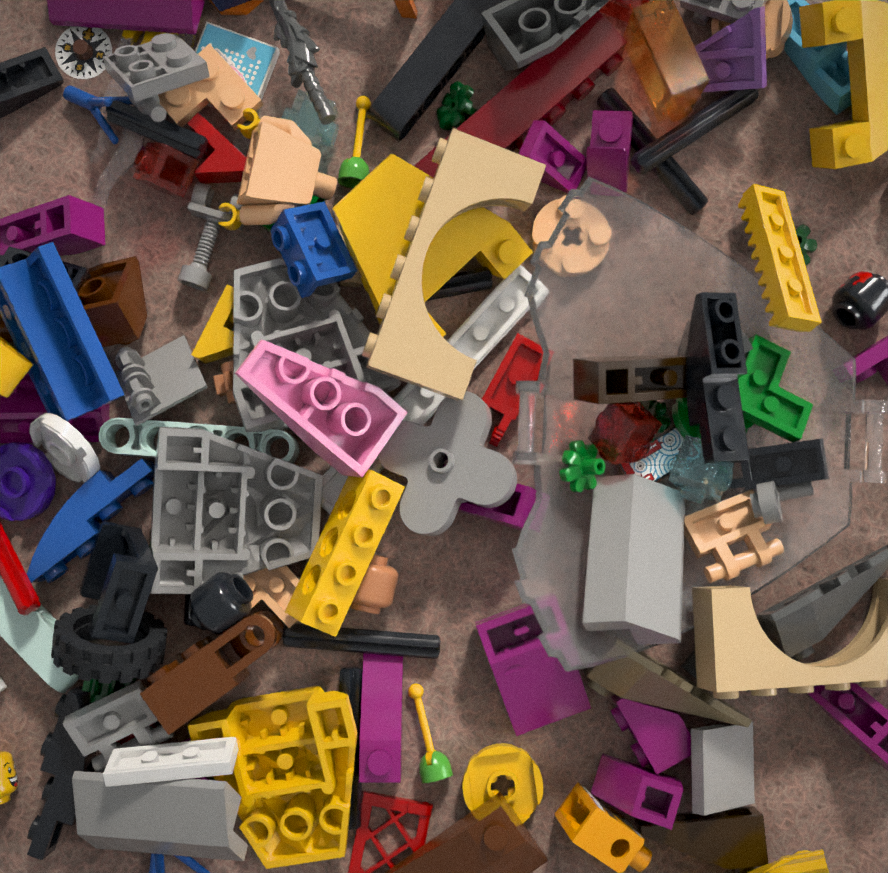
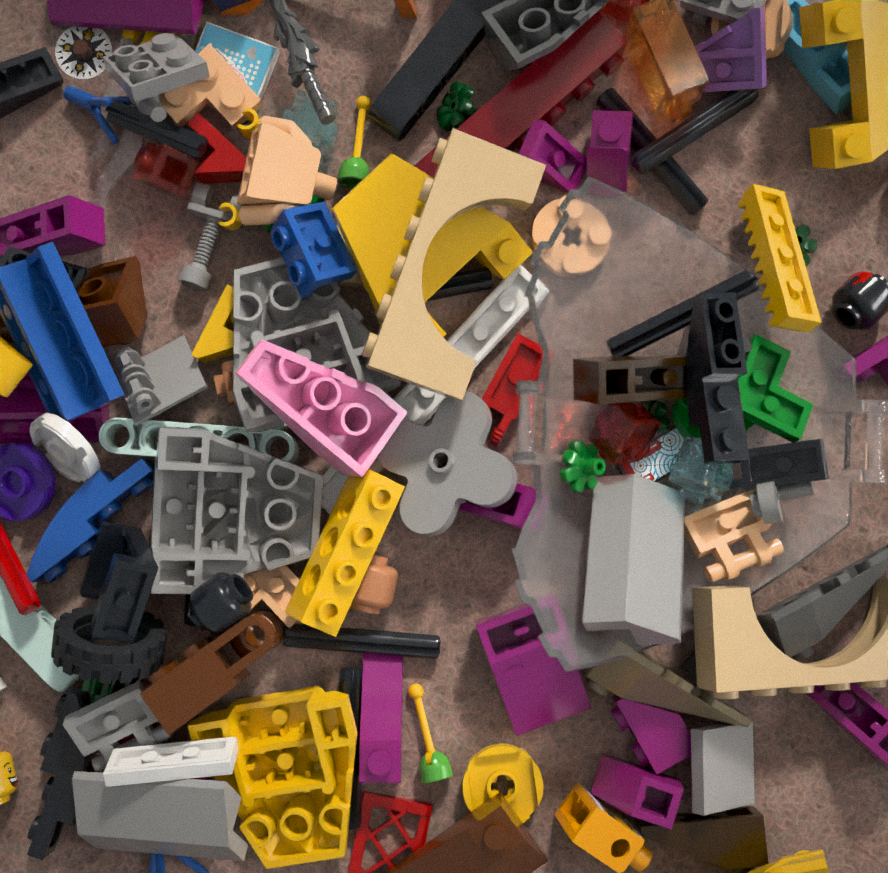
(675, 317): none -> black axle

